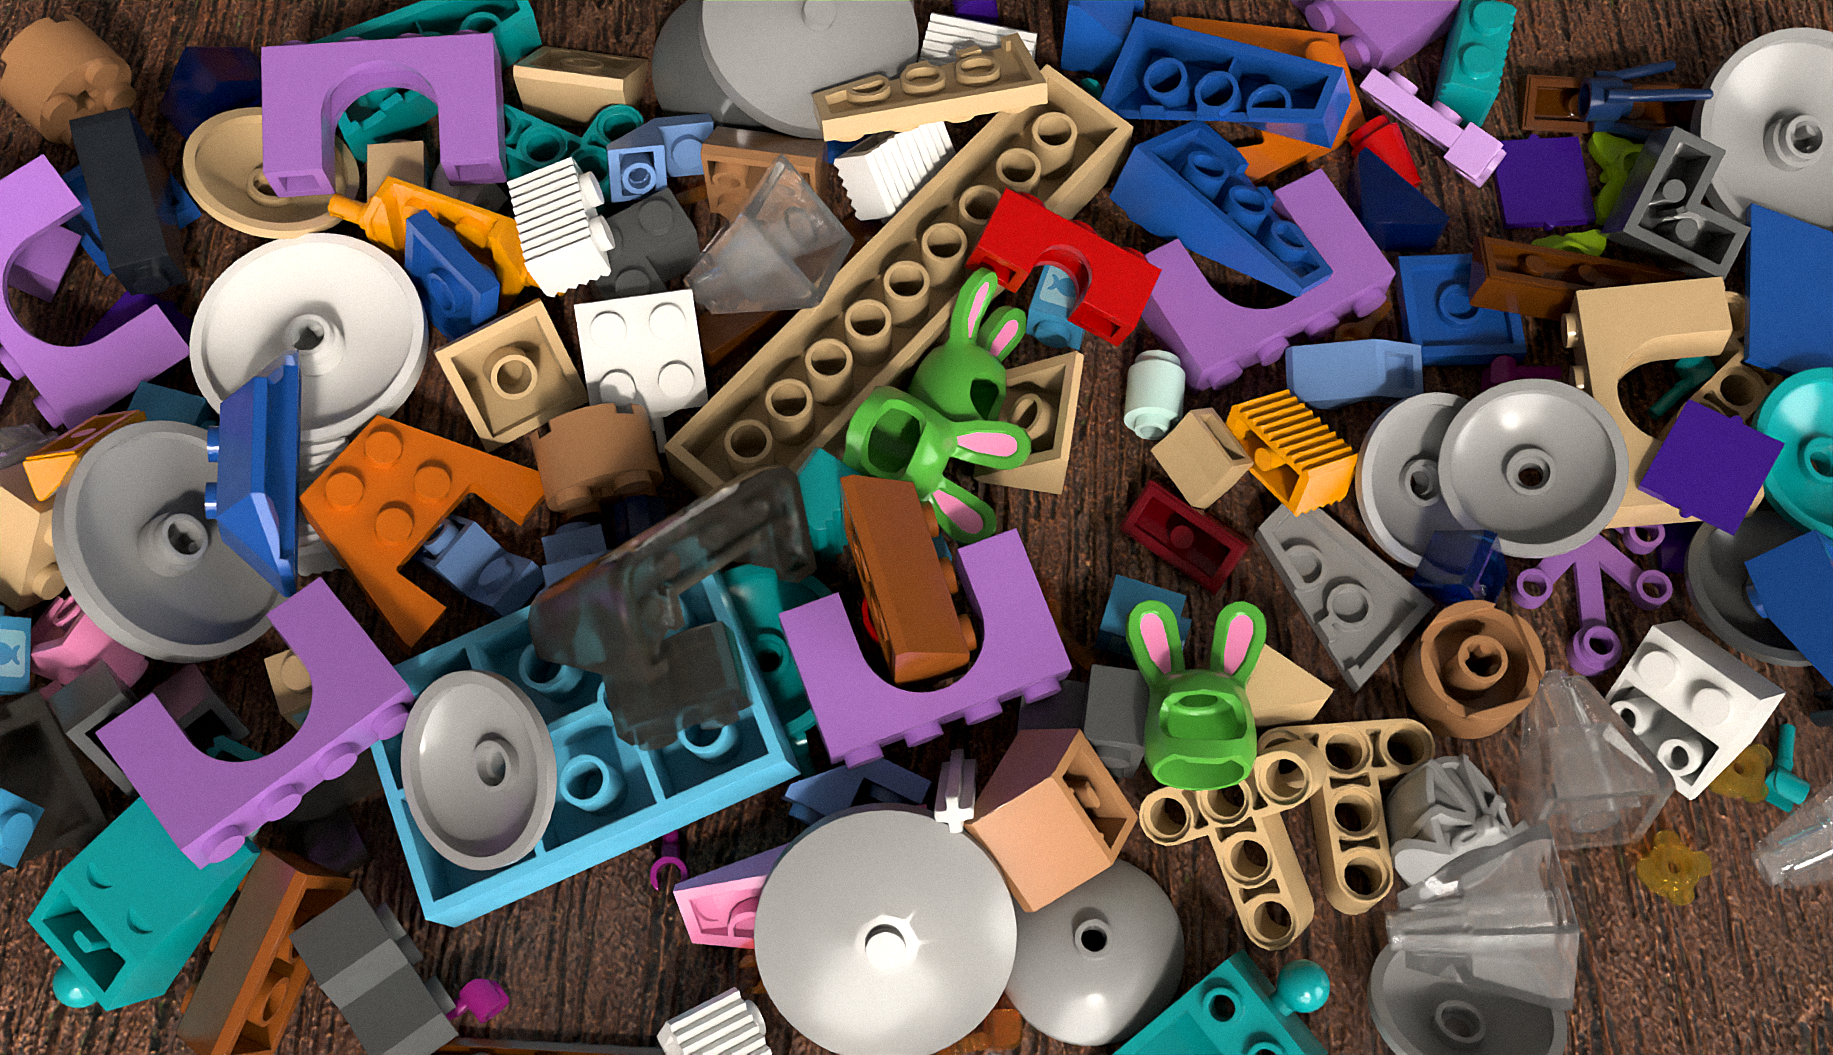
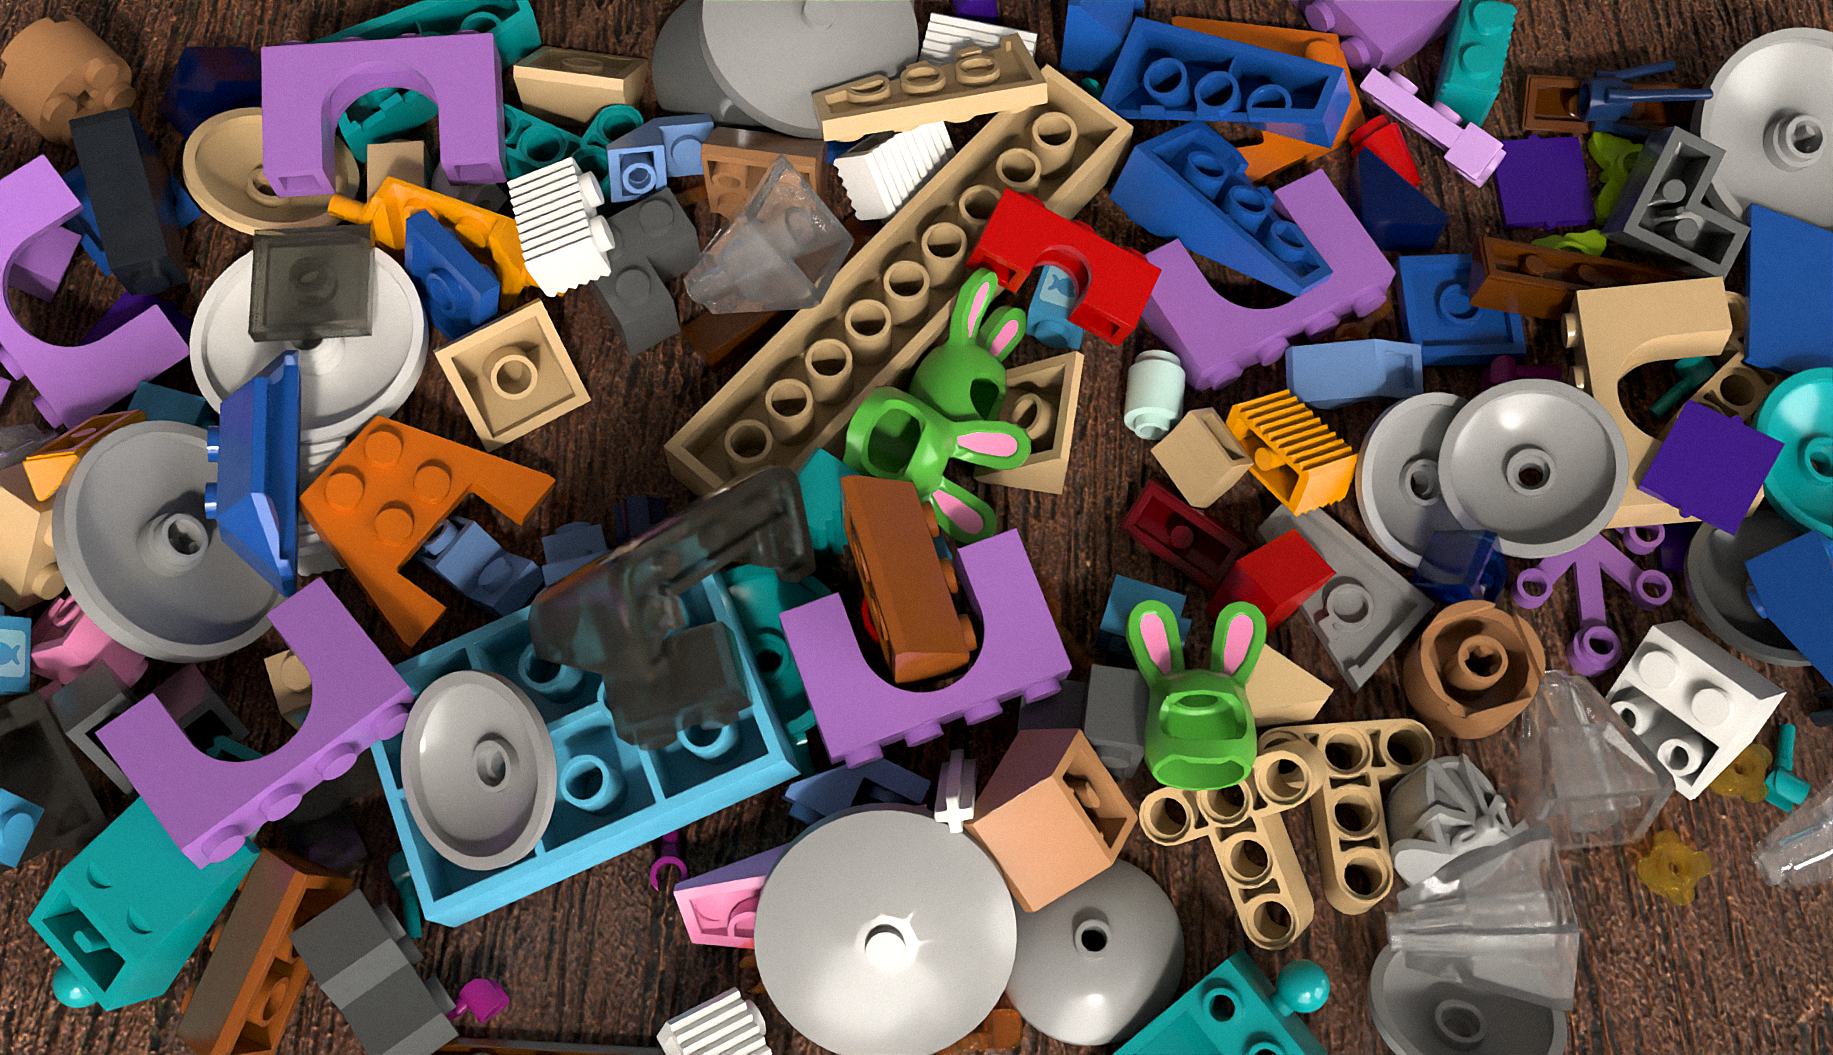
(312, 283): none -> clear smoke plate
(403, 880): none -> teal hand
(596, 460): medium nougat brick -> none
(643, 354): white plate -> none
(1274, 579): none -> red slope

